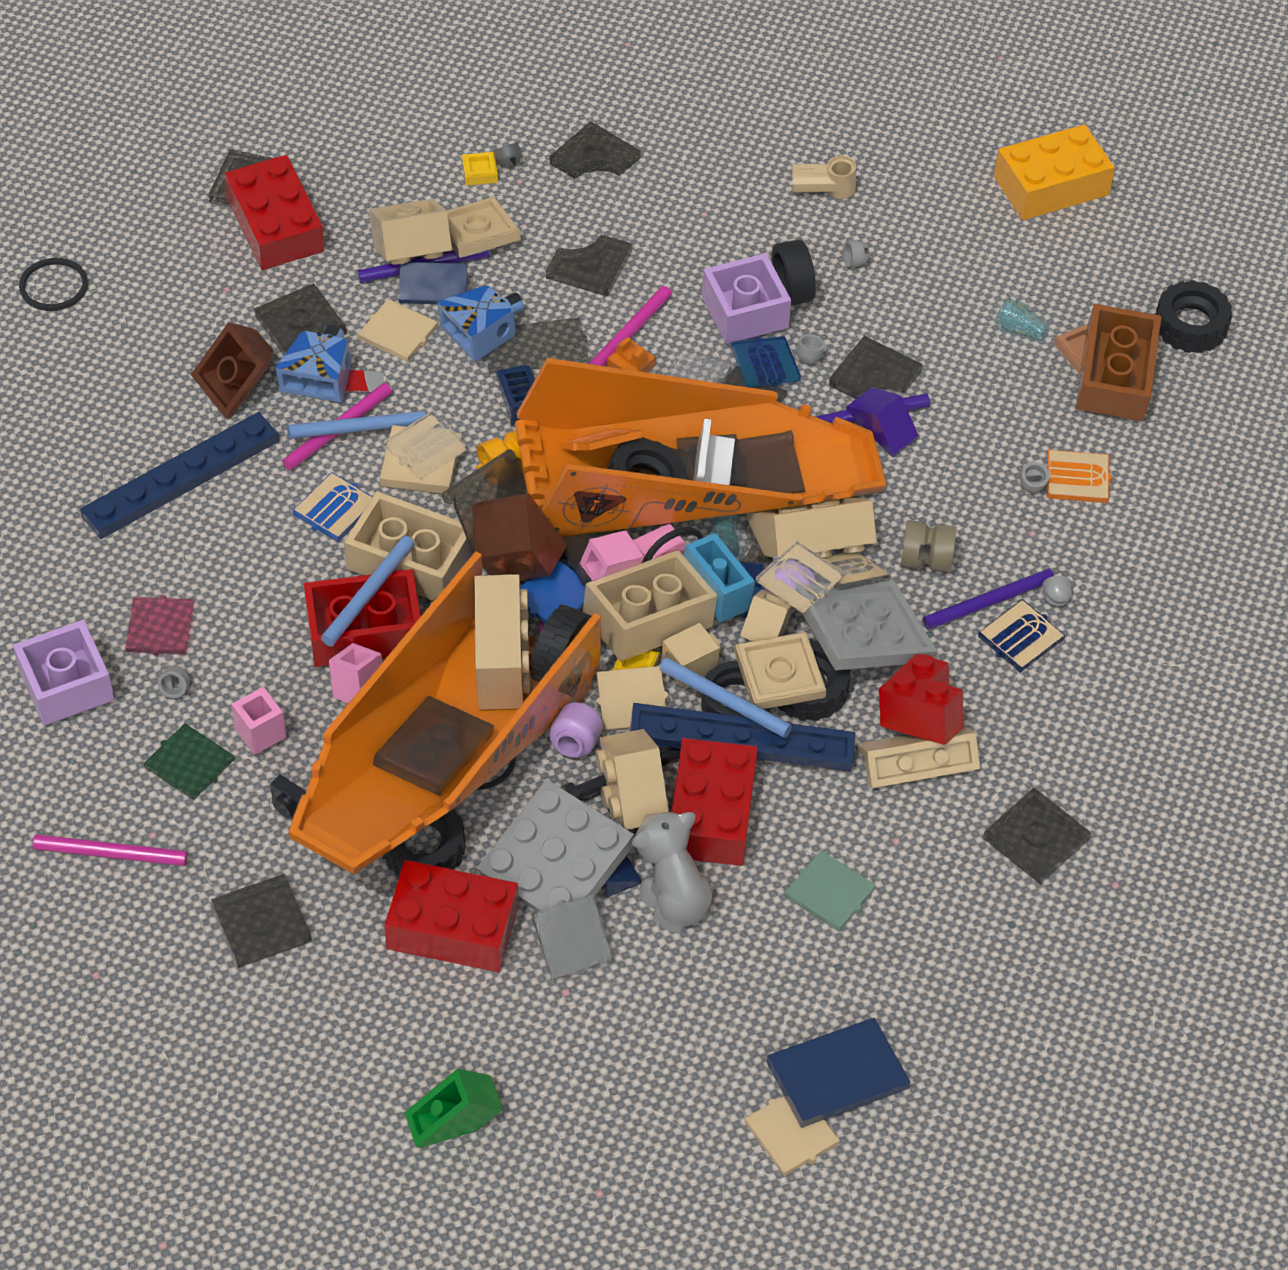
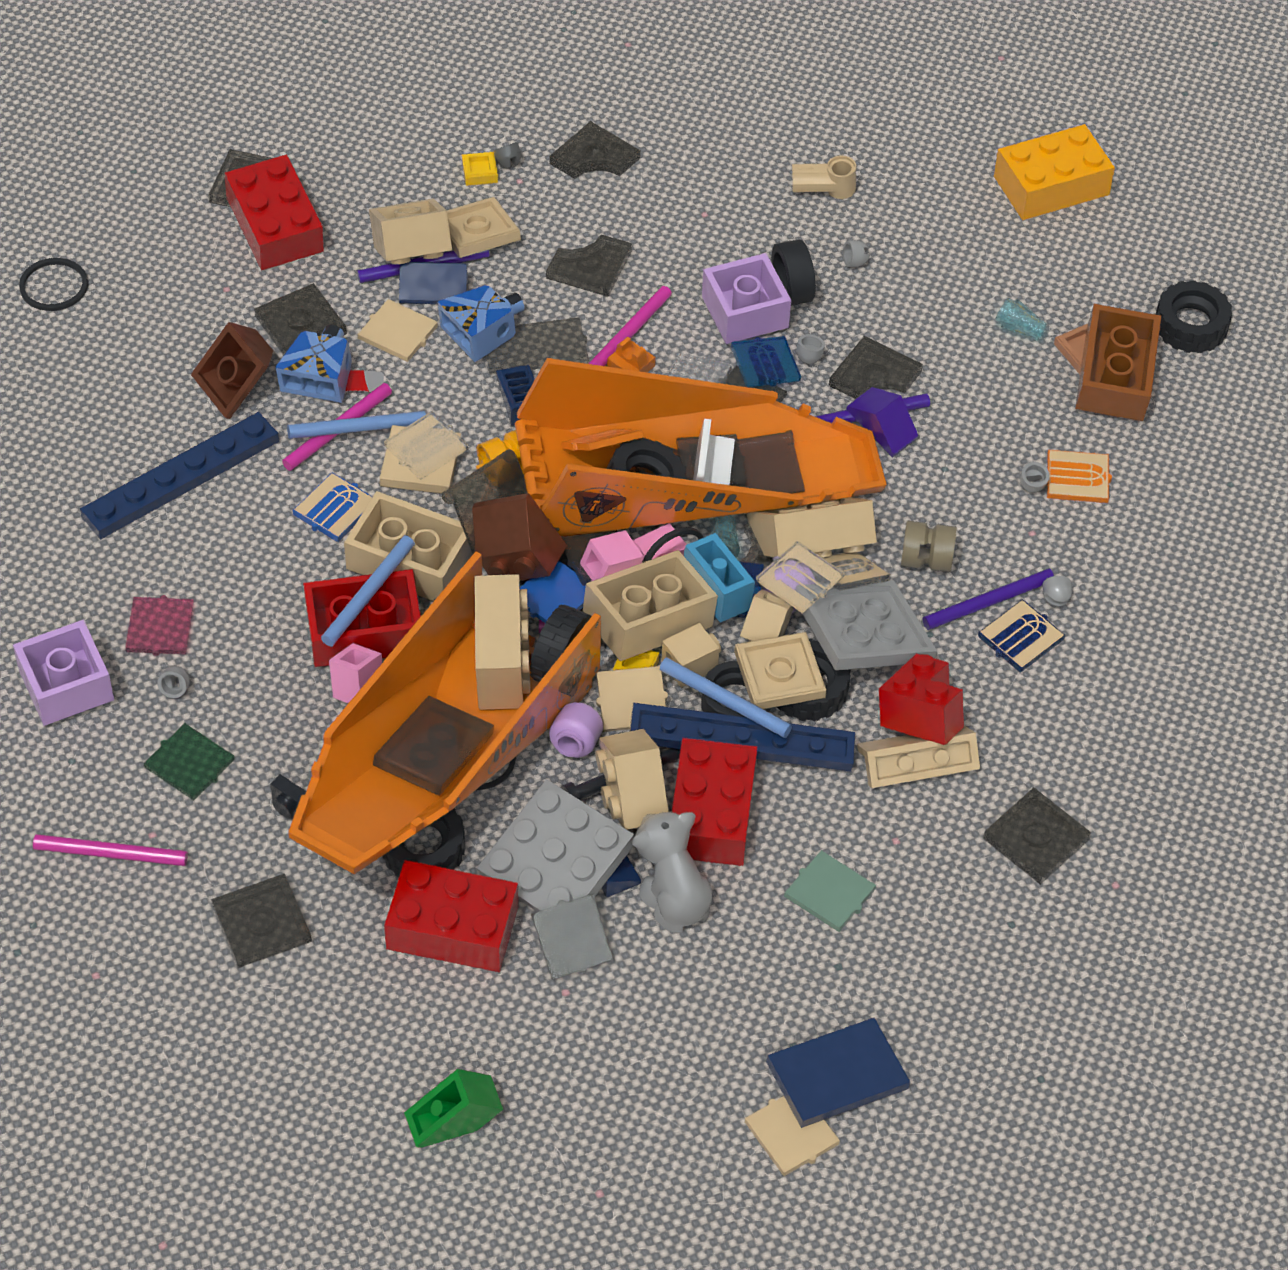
(258, 720): bright pink brick -> none

